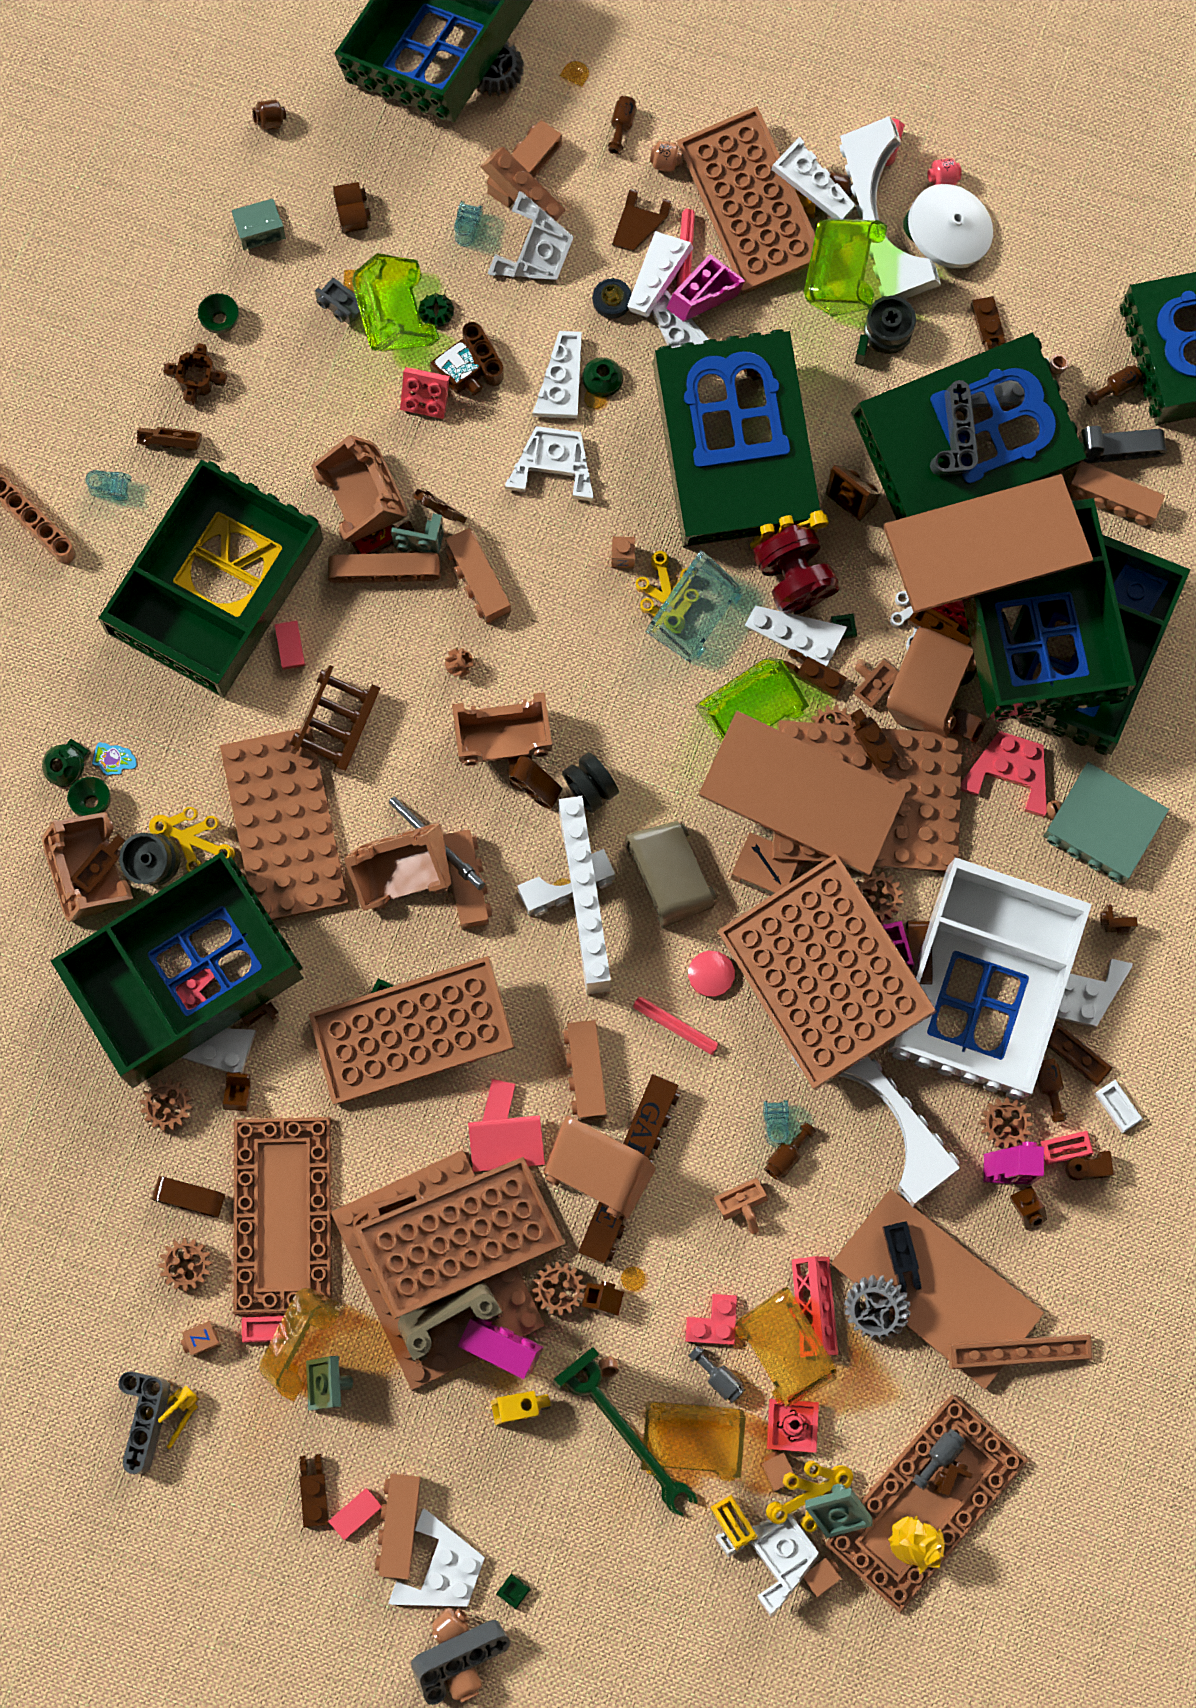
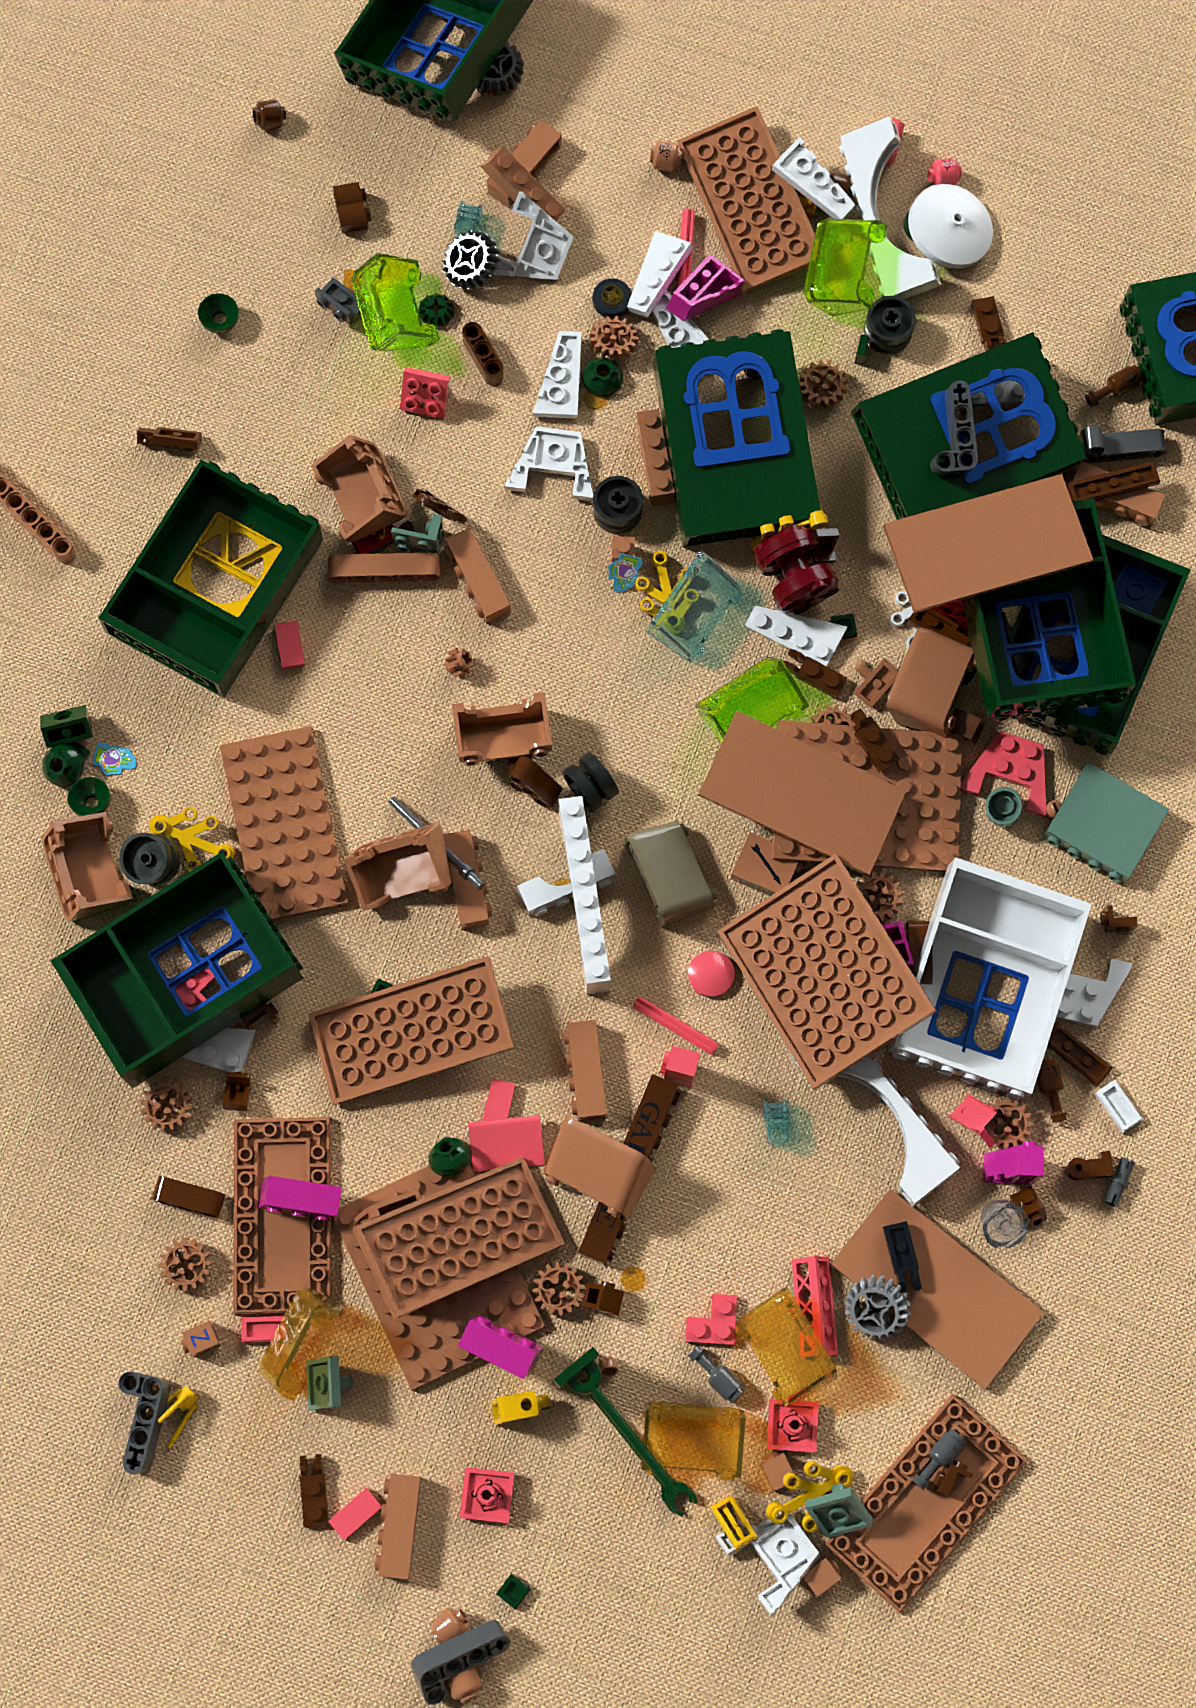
(66, 726): none -> dark green brick
(98, 864): reddish brown hinge -> none
(113, 484): clear light blue piece -> none
(199, 359): reddish brown piece -> none
(258, 224): sand green bracket -> none
(300, 1197): none -> dark pink wedge
(357, 717): reddish brown fence -> none
(414, 1325): dark tan windscreen -> none
(451, 1571): white wing -> none
(452, 1161): none -> dark green piece
(461, 367): torso -> none
(483, 259): none -> dark grey gear
(498, 1509): none -> coral plate
(575, 72): clear yellow piece -> none
(607, 344): none -> nougat gear
(617, 504): none -> pearl dark grey wheel
(622, 121): reddish brown piece -> none
(624, 572): none -> sticker
(638, 223): reddish brown flag -> none
(655, 457): none -> nougat brick
(680, 1066): none -> coral brick
(741, 1200): nougat plate -> none
(786, 1155): reddish brown piece -> none
(811, 385): none -> nougat gear
(827, 539): none -> reddish brown bracket
(851, 492): reddish brown slope -> none
(917, 1543): yellow hair -> none
(975, 1116): none -> coral piece
(1003, 1223): none -> clear cylinder
(1004, 806): none -> sand green hat
(1019, 1351): nougat tile -> none
(1058, 364): nougat hinge -> none
(1086, 1143): coral tile -> none
(1114, 482): none -> reddish brown tile
(1119, 1182): none -> dark grey pin

